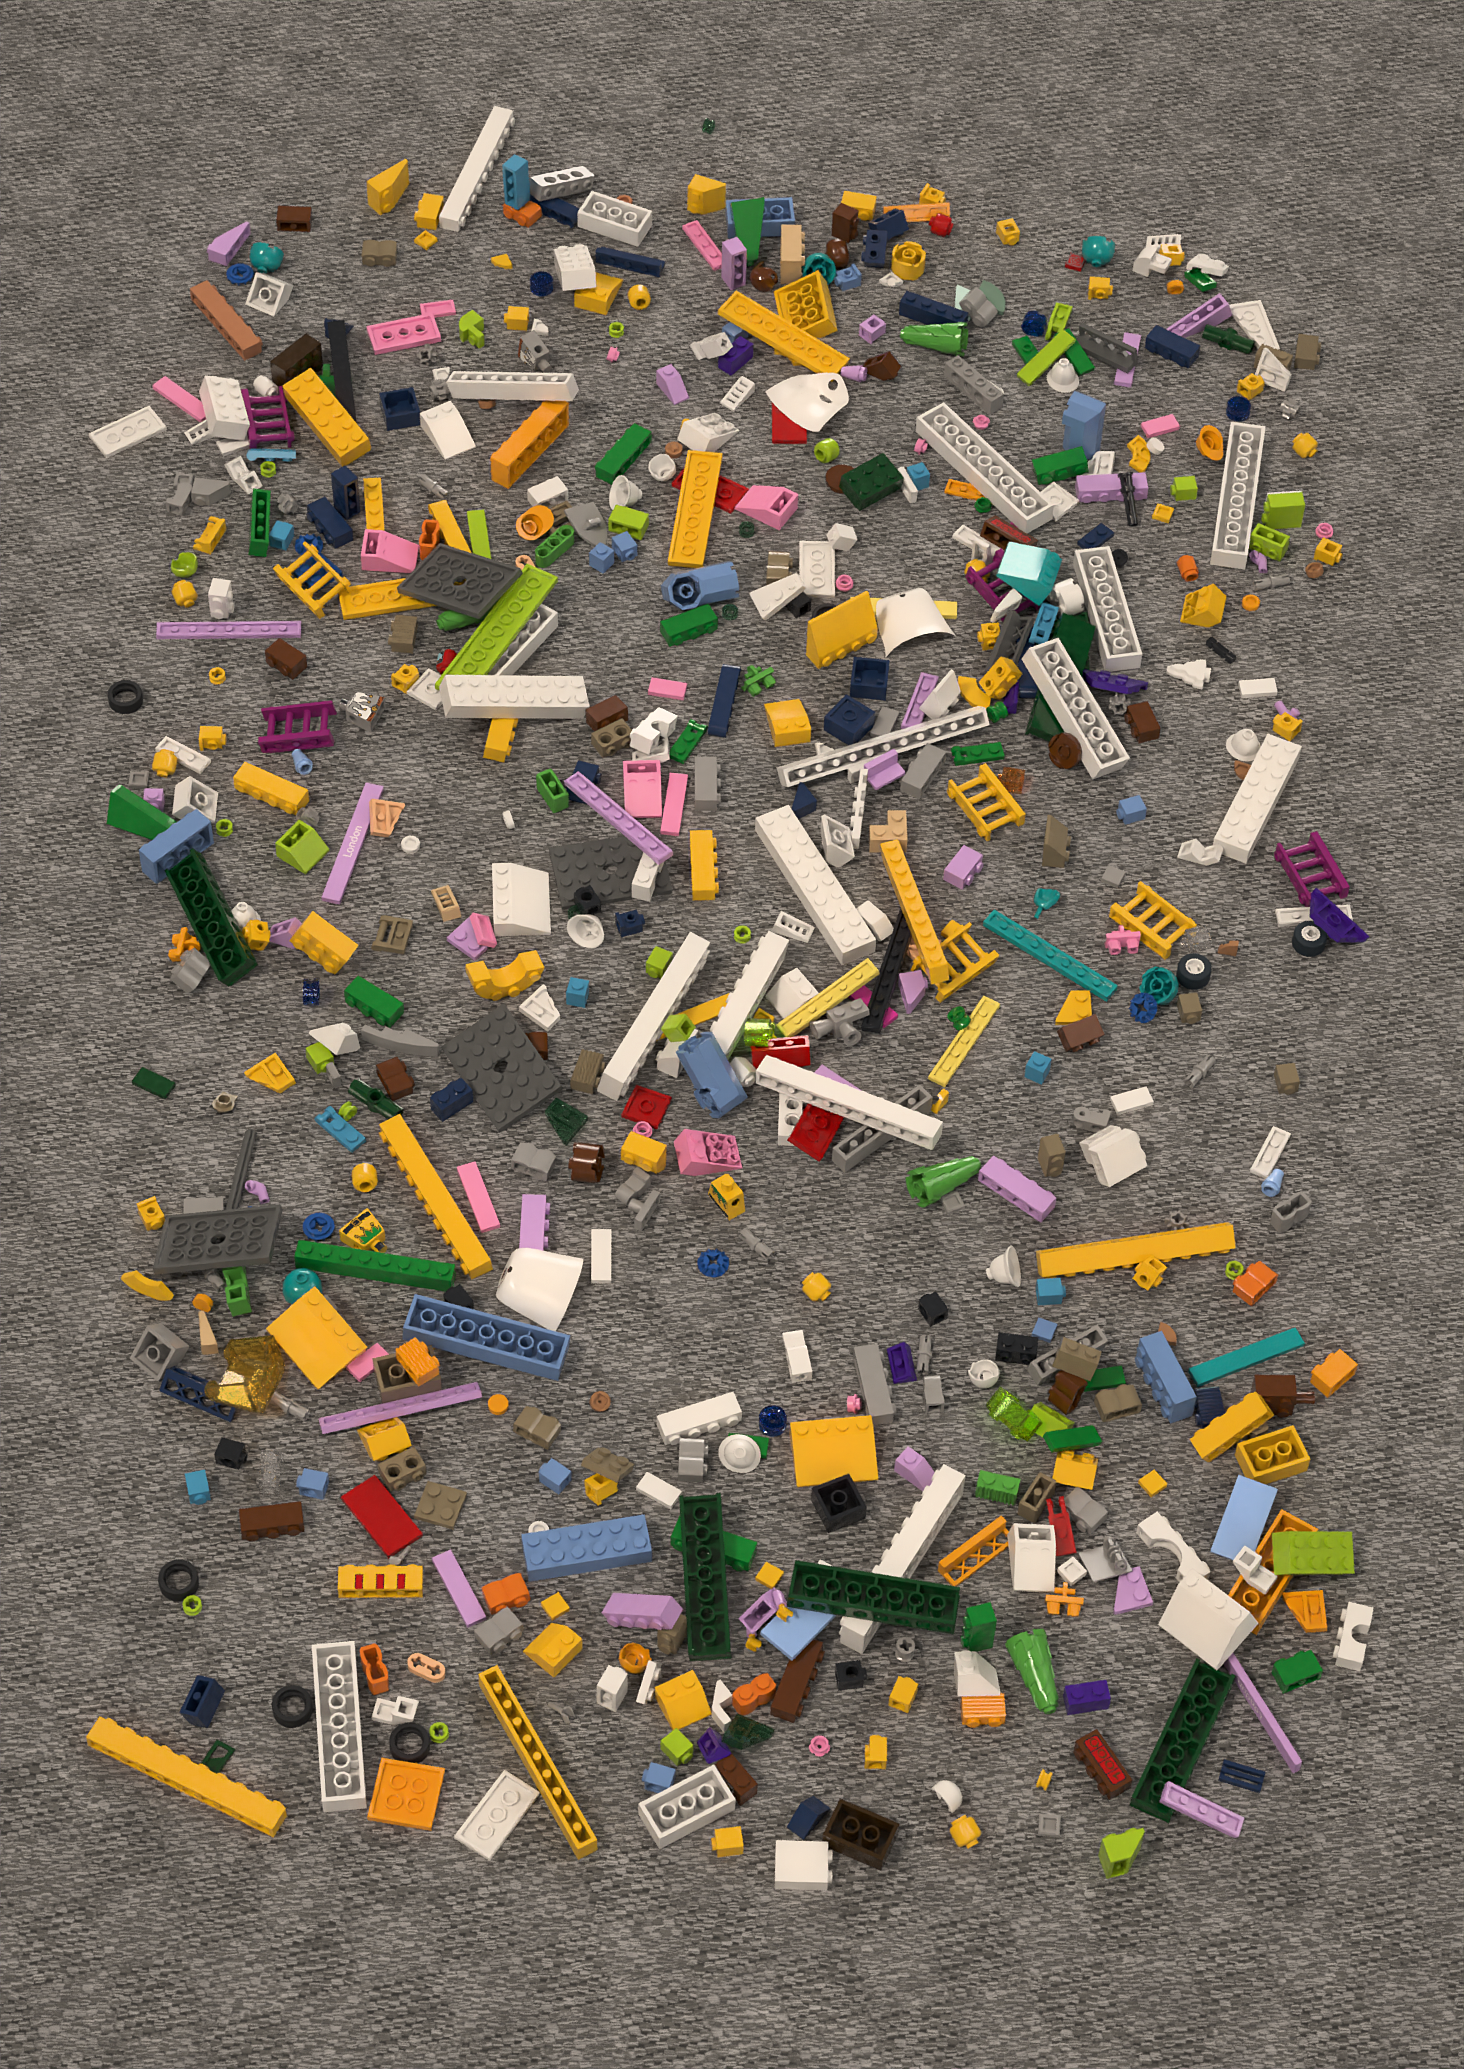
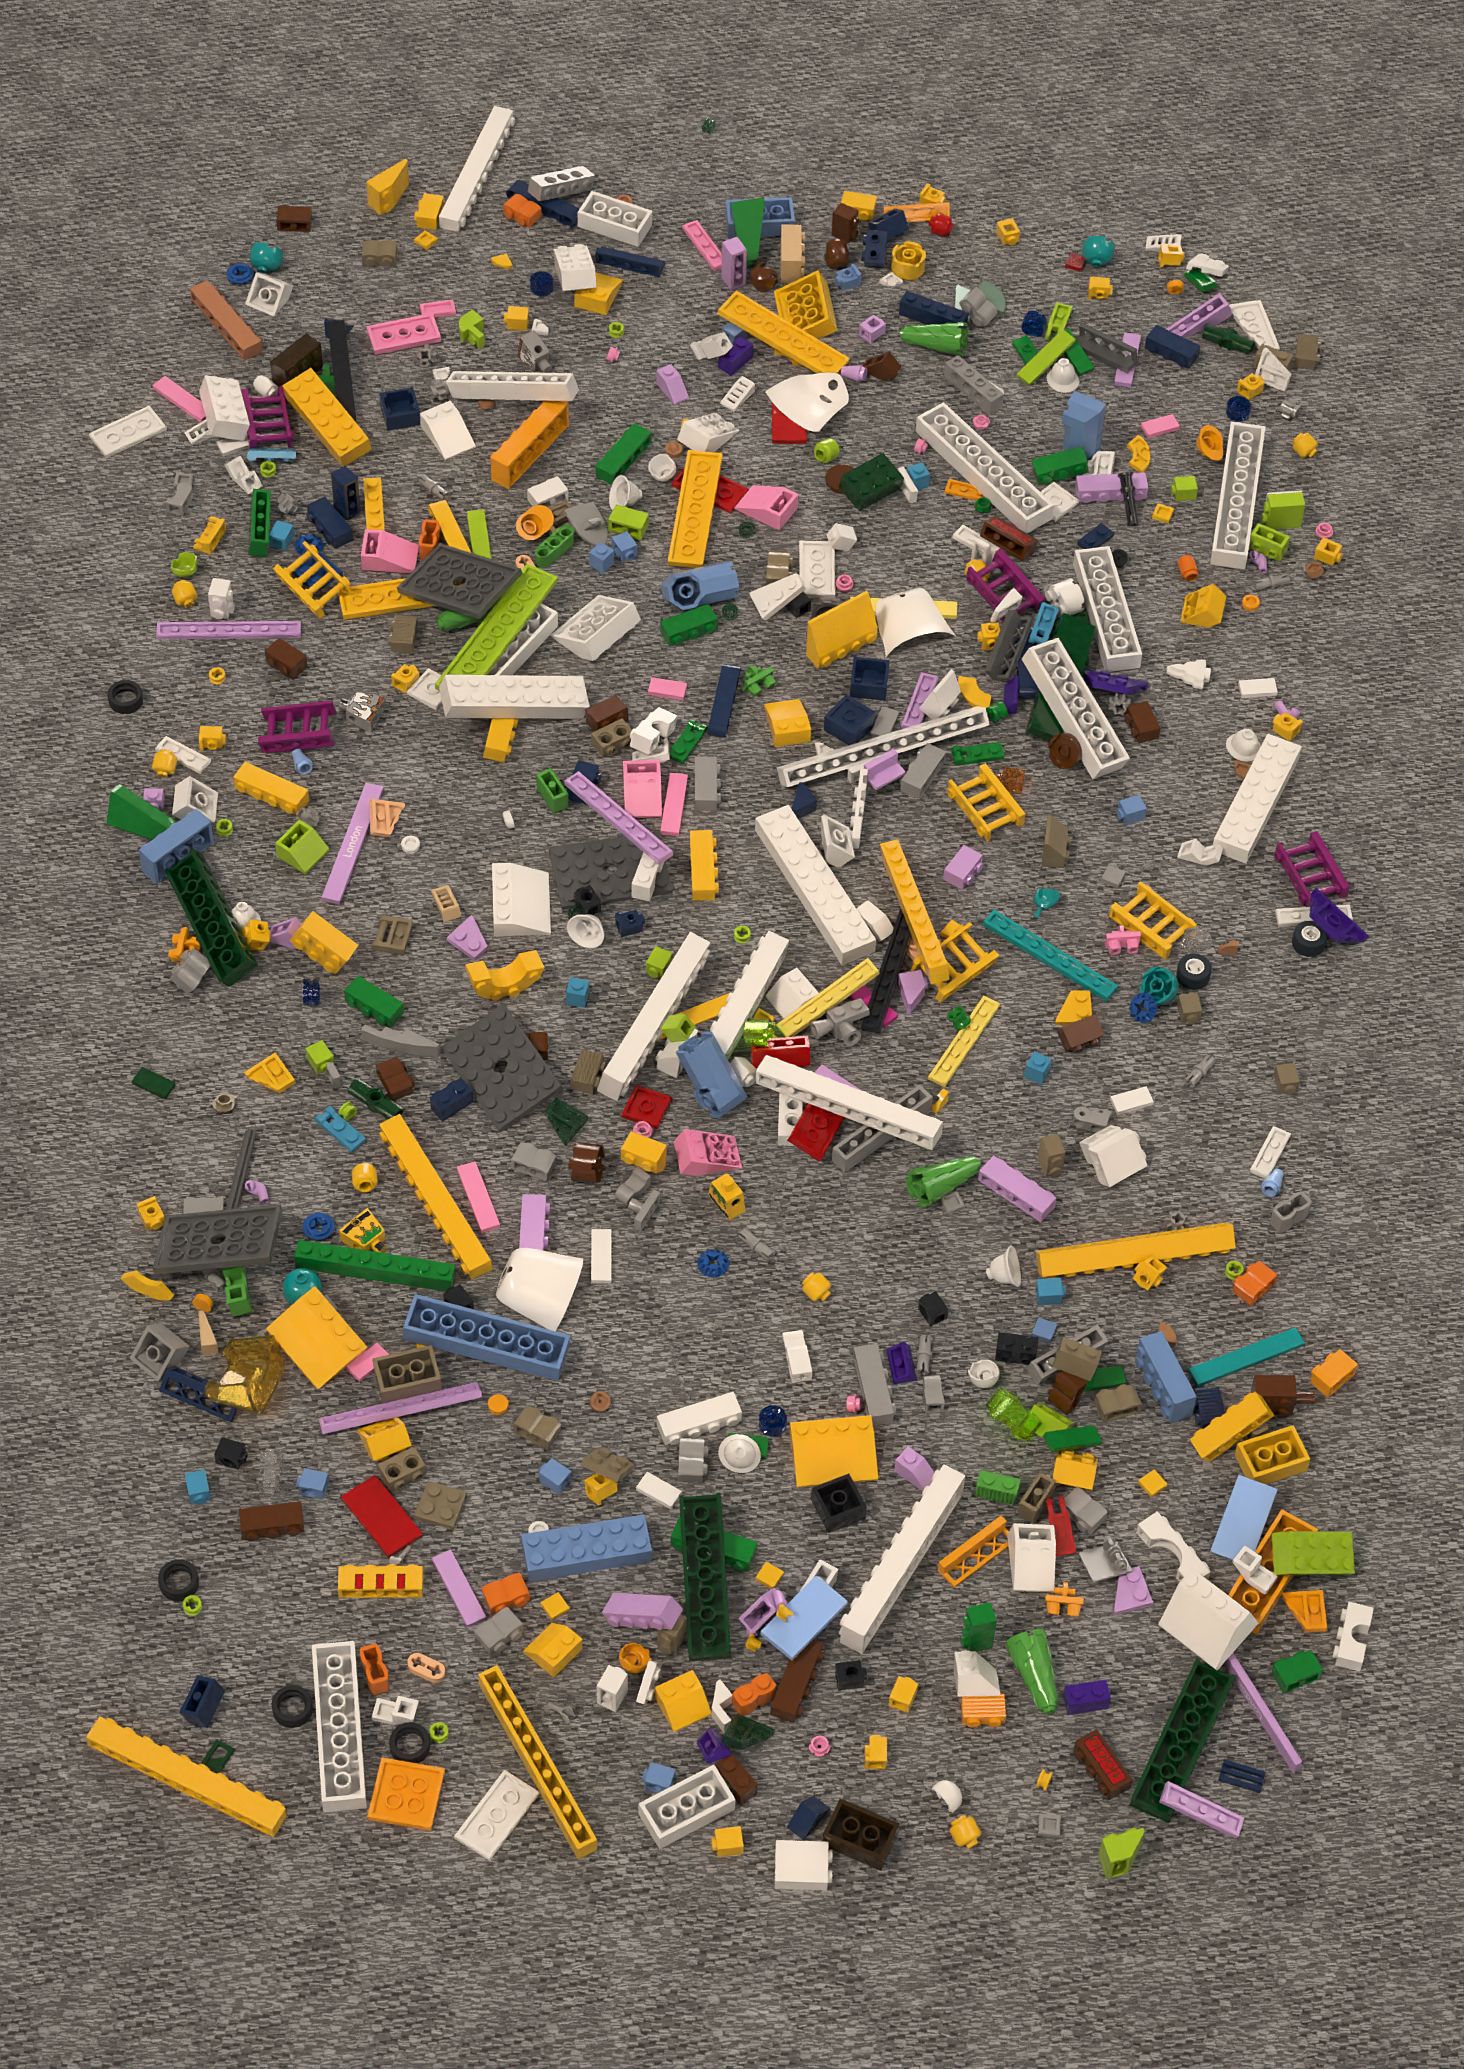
(138, 780): light grey tile -> none
(209, 491): light grey slope -> none
(227, 244): lavender slope -> none
(290, 1406): light grey pin -> none
(337, 1038): white slope -> none
(417, 1361): light orange brick -> none
(444, 660): red head -> none
(483, 930): bright pink tile -> none
(516, 182): dark azure brick -> none
(540, 1009): white wing -> none
(597, 626): none -> white slope
(639, 297): yellow head -> none
(677, 1747): lime brick -> none
(706, 195): yellow slope -> none
(790, 932): white slope -> none
(820, 262): teal cylinder -> none
(874, 1597): dark green tile -> none
(895, 829): tan brick -> none
(900, 1653): light grey bush -> none
(1000, 678): yellow brick -> none
(1029, 570): teal slope -> none
(1071, 1571): white tile -> none
(1151, 260): white brick -> none
(1155, 446): white tile -> none
(1221, 650): black axle -> none

